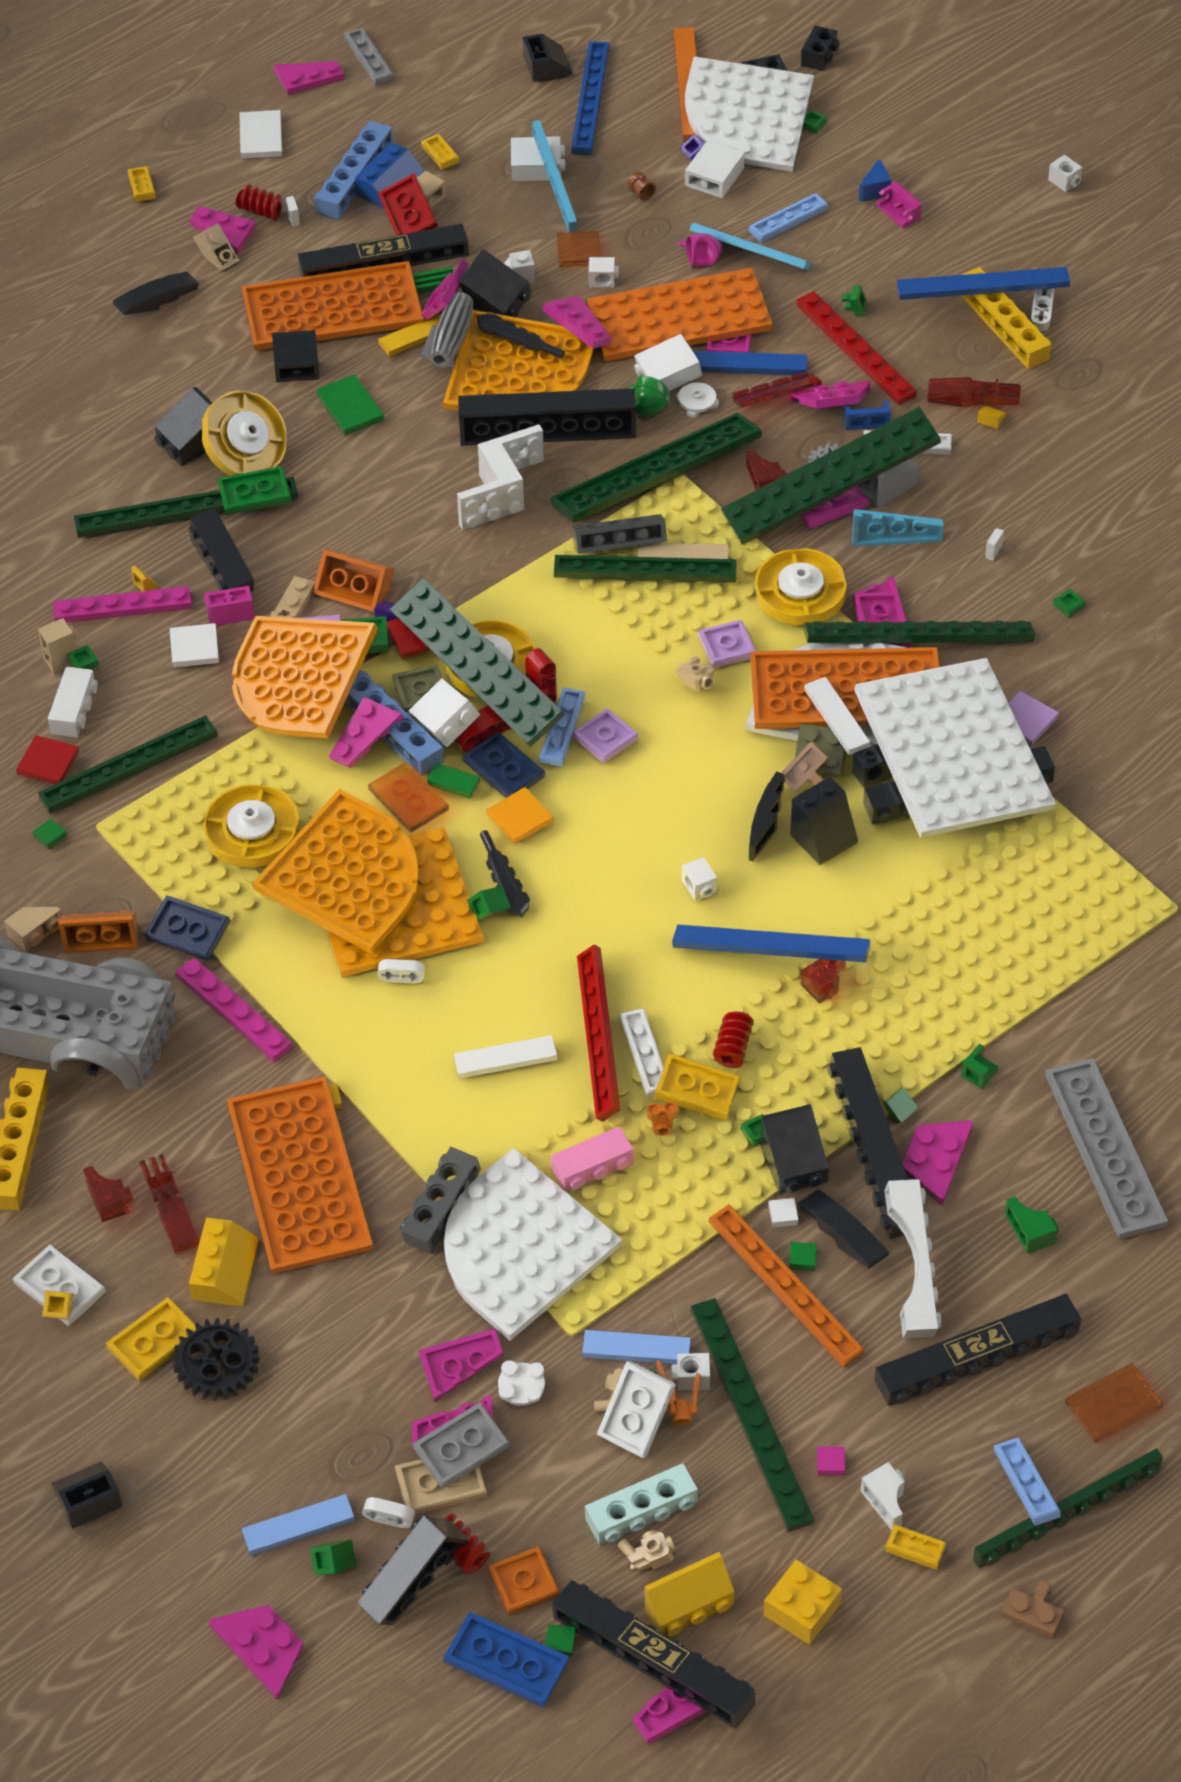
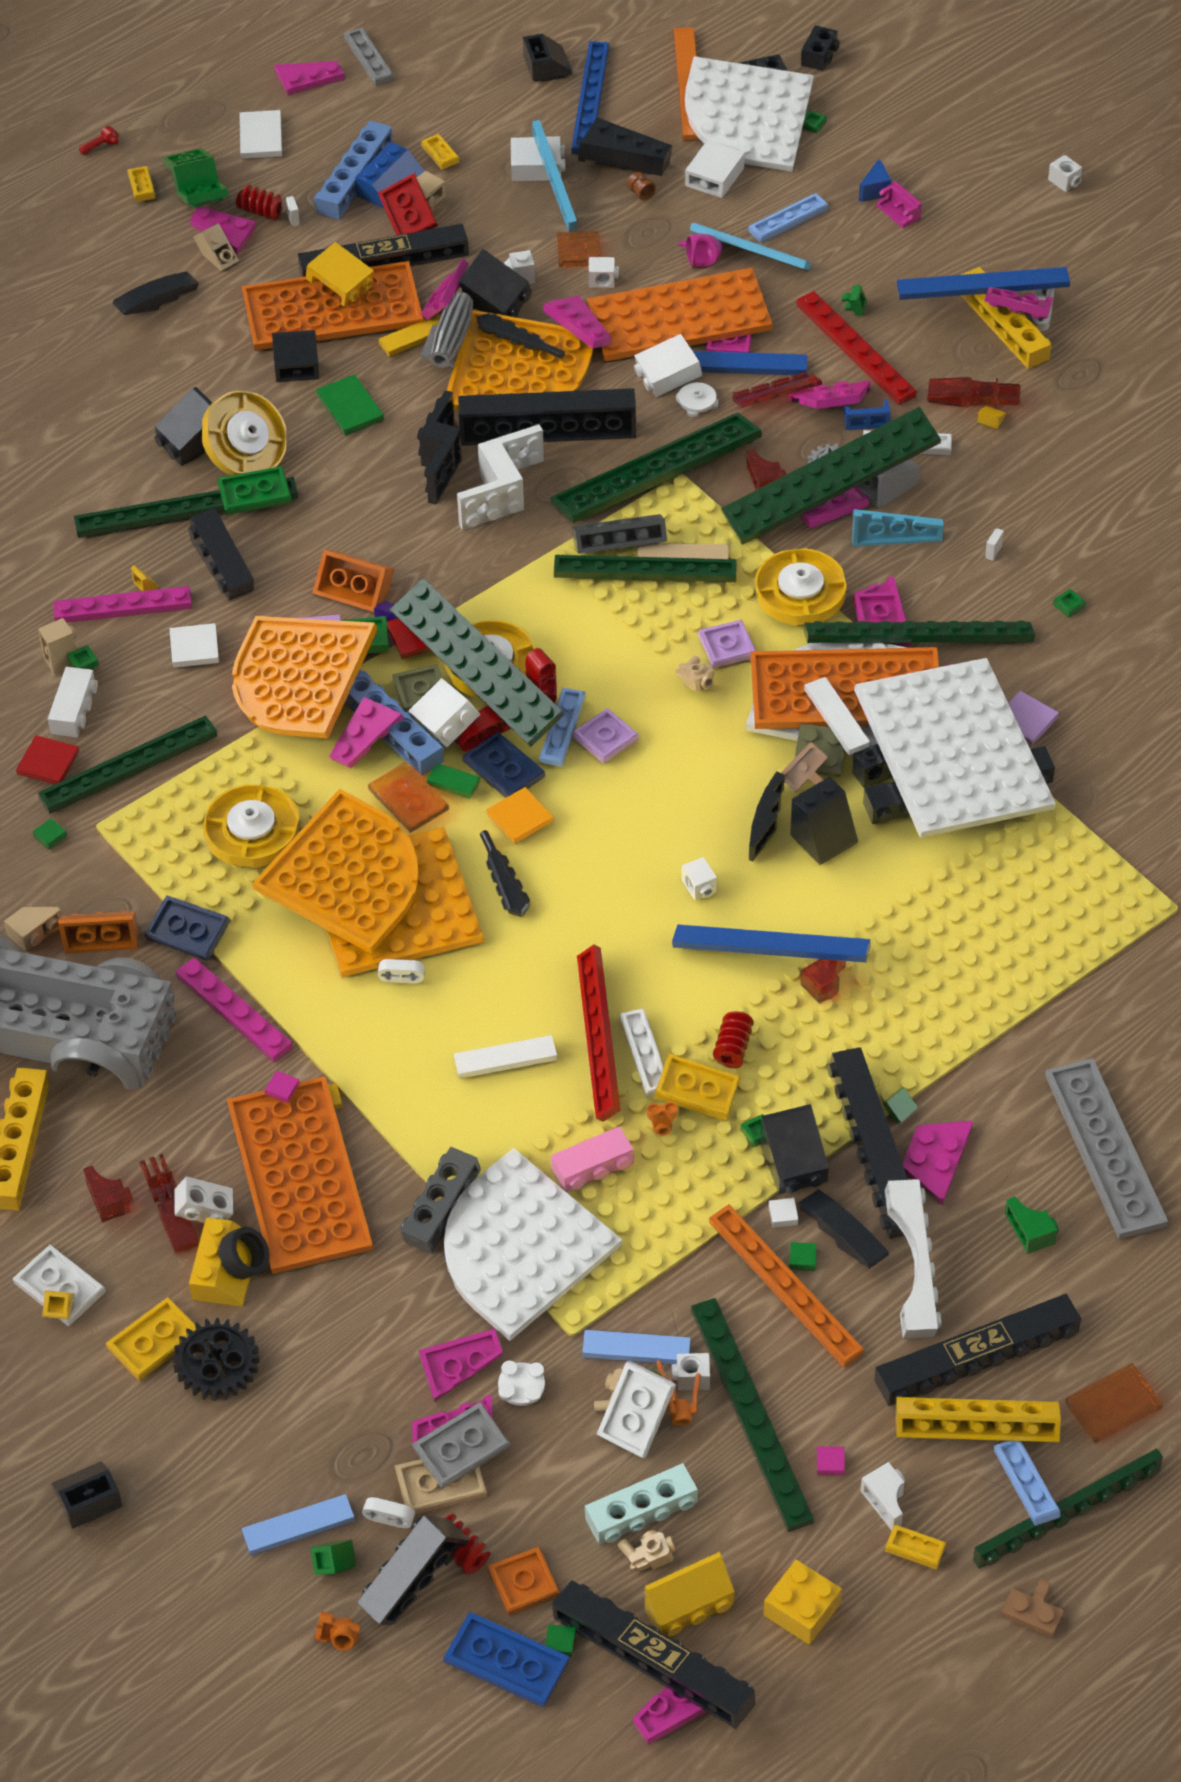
(108, 135): none -> red piece
(195, 177): none -> green bracket
(203, 1199): none -> white brick
(229, 605): dark pink hinge -> none
(230, 1258): none -> black tyre
(261, 1644): dark pink wing -> none
(282, 1086): none -> dark pink tile
(294, 598): tan plate -> none
(341, 273): none -> yellow panel
(341, 1631): none -> orange plate
(430, 280): green tile -> none
(440, 447): none -> black bracket
(488, 902): green panel -> none
(624, 148): none -> black wedge
(650, 396): green piece -> none
(692, 147): slope -> none
(977, 1068): green panel -> none
(978, 1419): none -> yellow brick
(1017, 304): none -> dark pink wing

